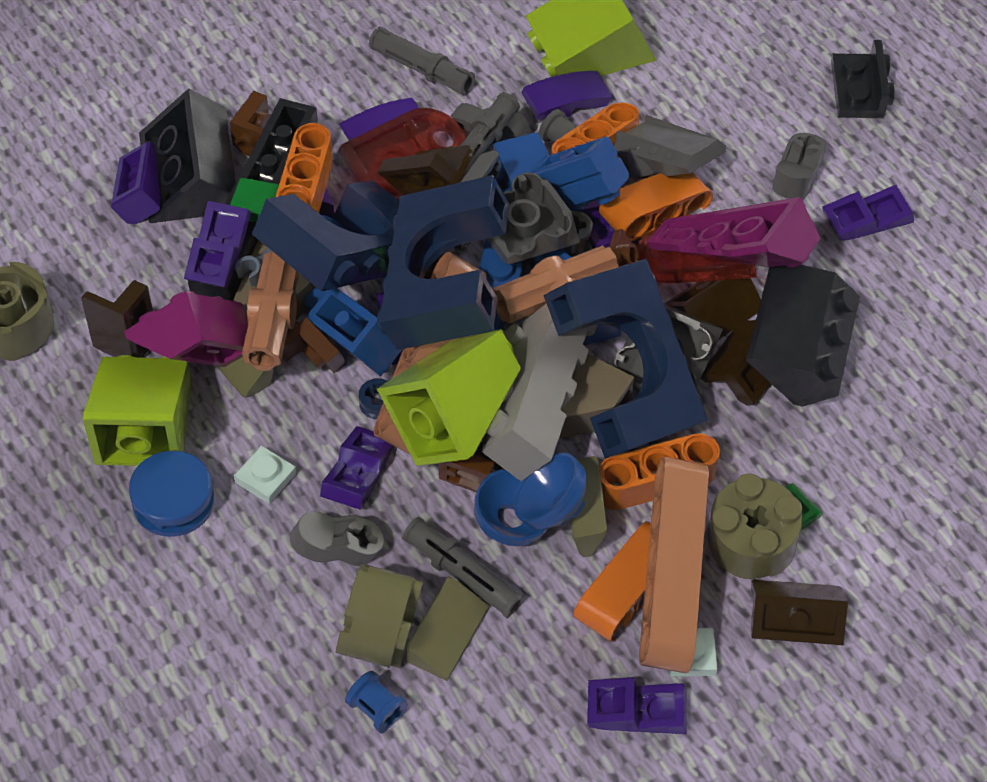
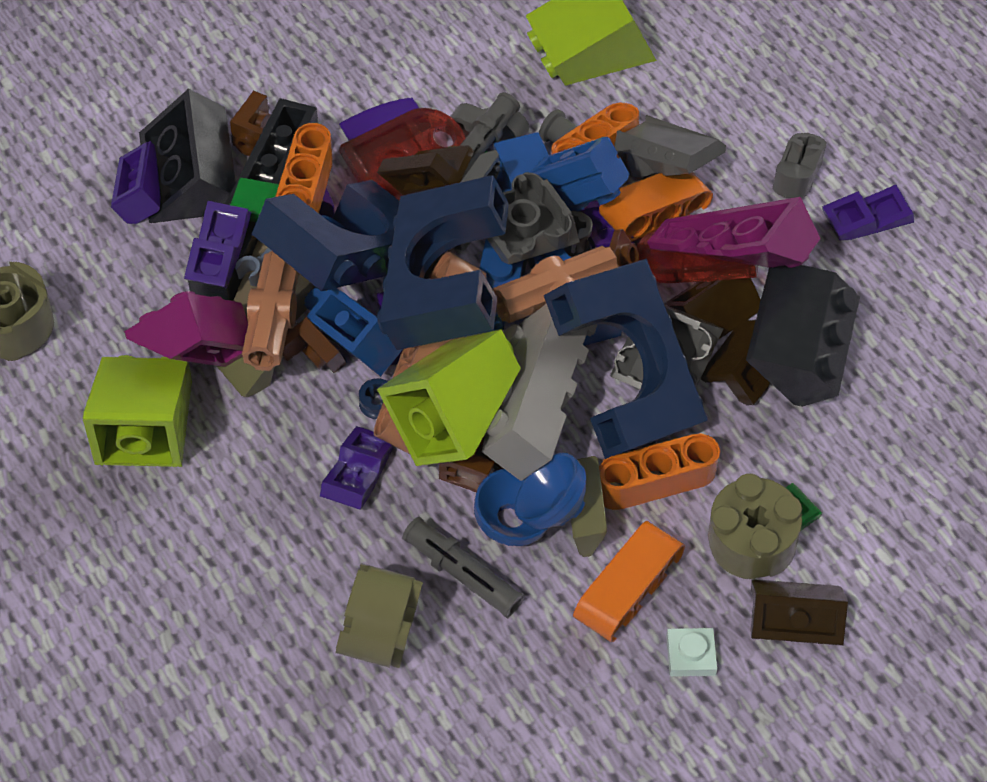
(110, 320): dark brown panel -> none
(171, 493): blue head -> none
(265, 474): light aqua plate -> none
(337, 538): dark grey piece -> none
(376, 701): blue bush -> none
(433, 66): dark grey pin -> none
(446, 629): olive slope -> none
(565, 93): dark purple slope -> none
(597, 390): dark tan slope -> none
(634, 708): dark purple slope -> none
(674, 566): nougat beam -> none
(862, 83): black bracket -> none

